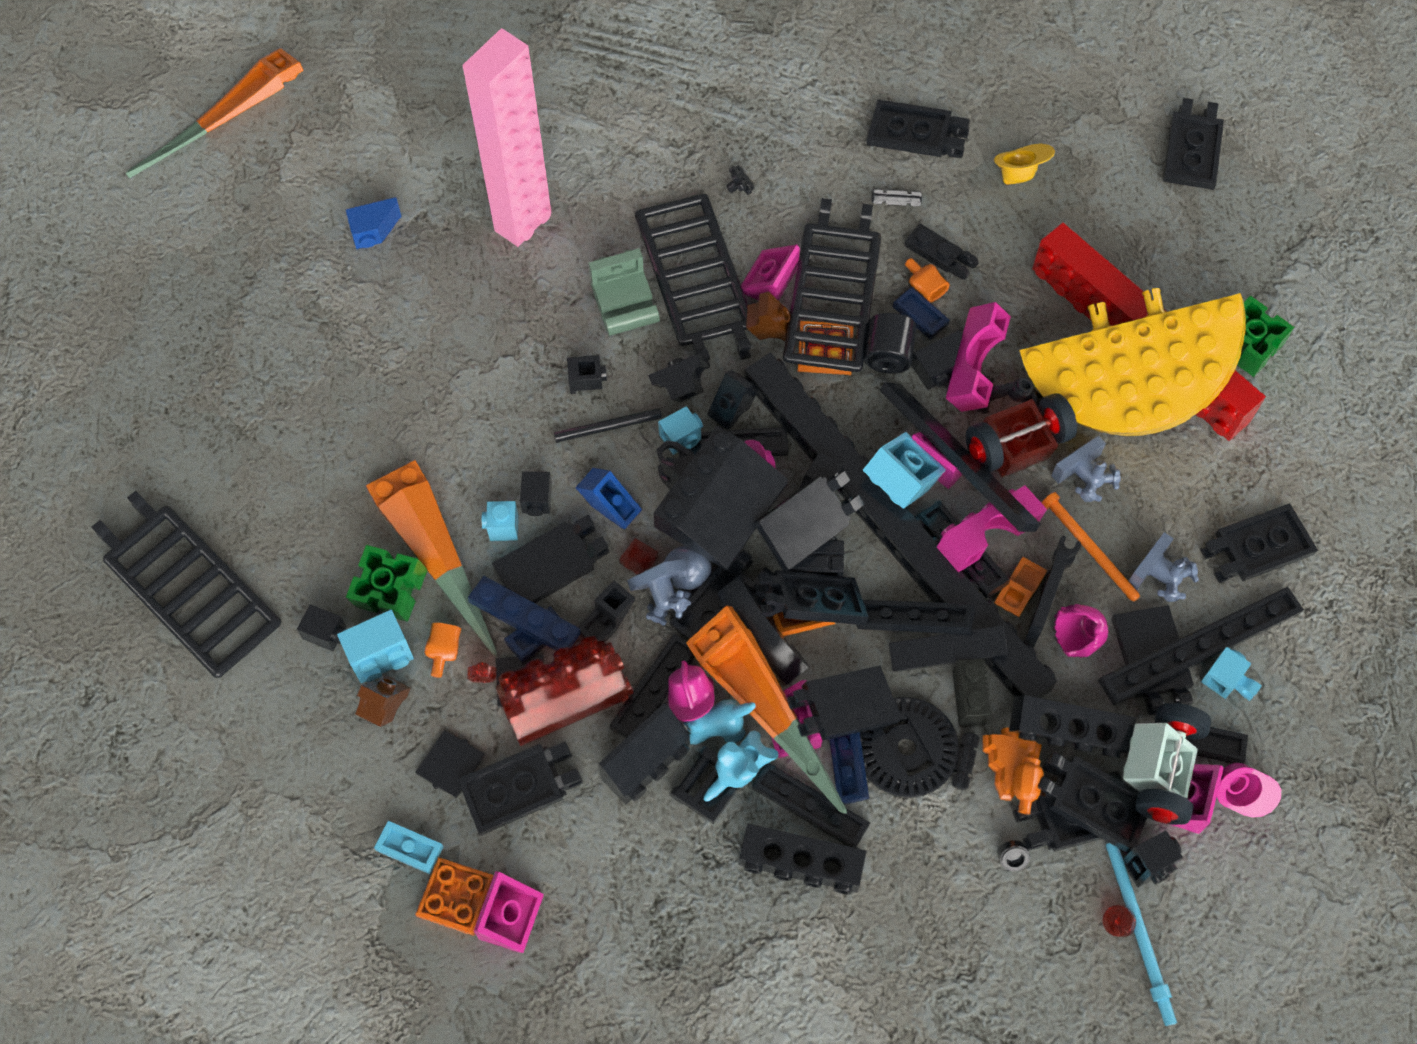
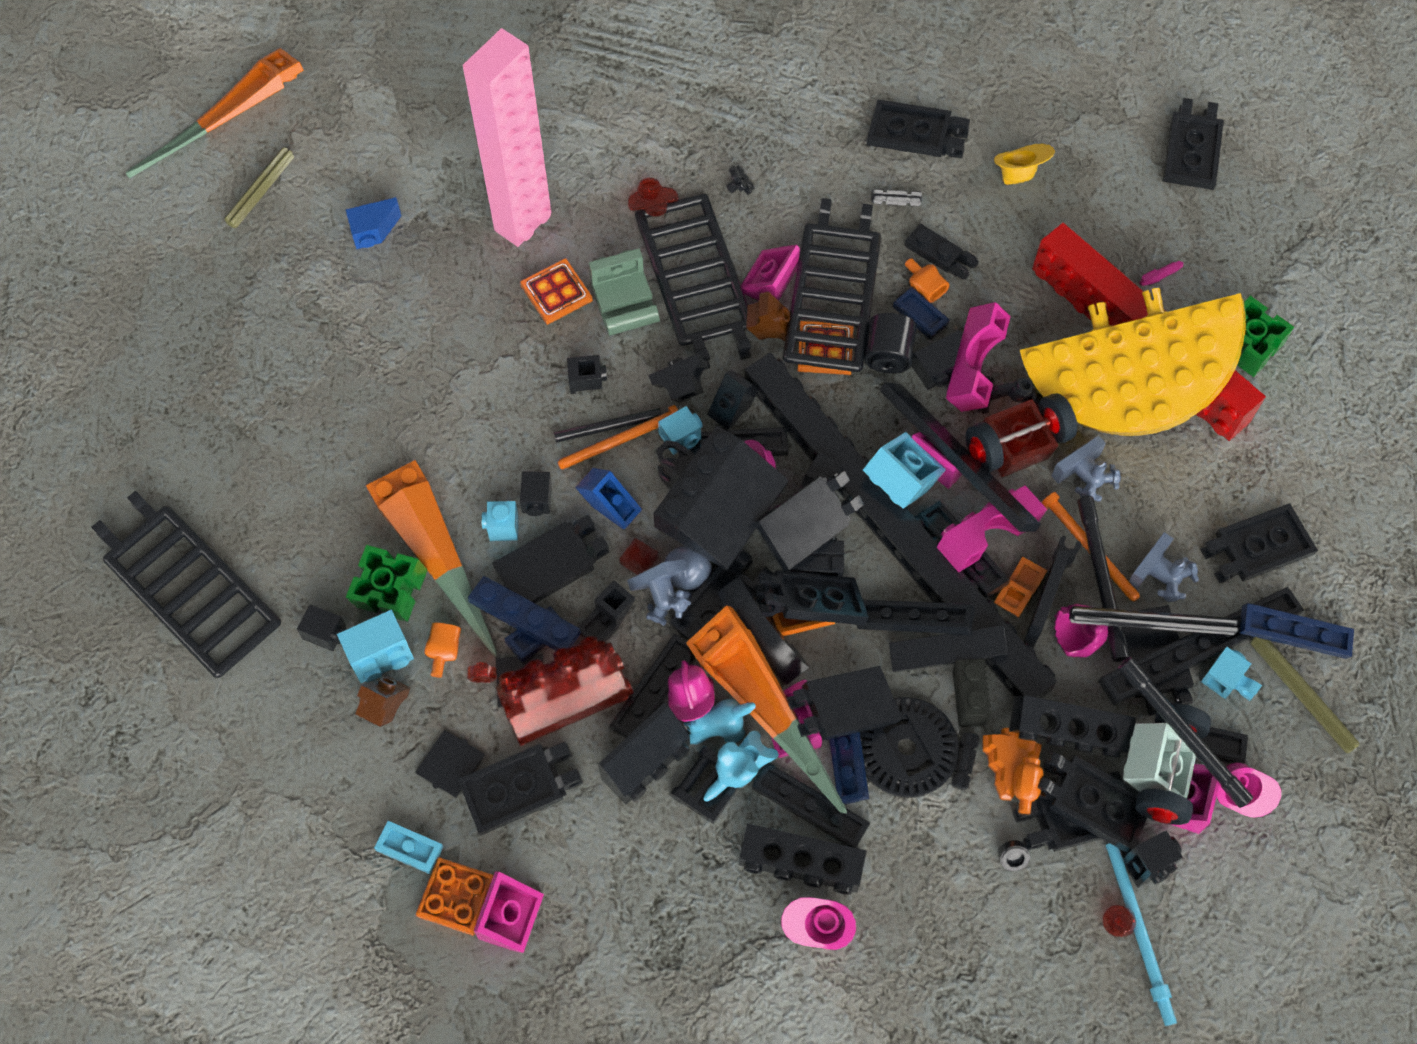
(259, 187): none -> olive axle
(556, 291): none -> tile
(613, 441): none -> orange bar
(652, 197): none -> clear red plate
(818, 923): none -> dark pink piece
(1090, 520): none -> black piece
(1153, 620): none -> black axle
(1156, 275): none -> dark pink piece
(1228, 781): none -> black piece
(1296, 631): none -> dark blue plate
(1305, 694): none -> olive axle

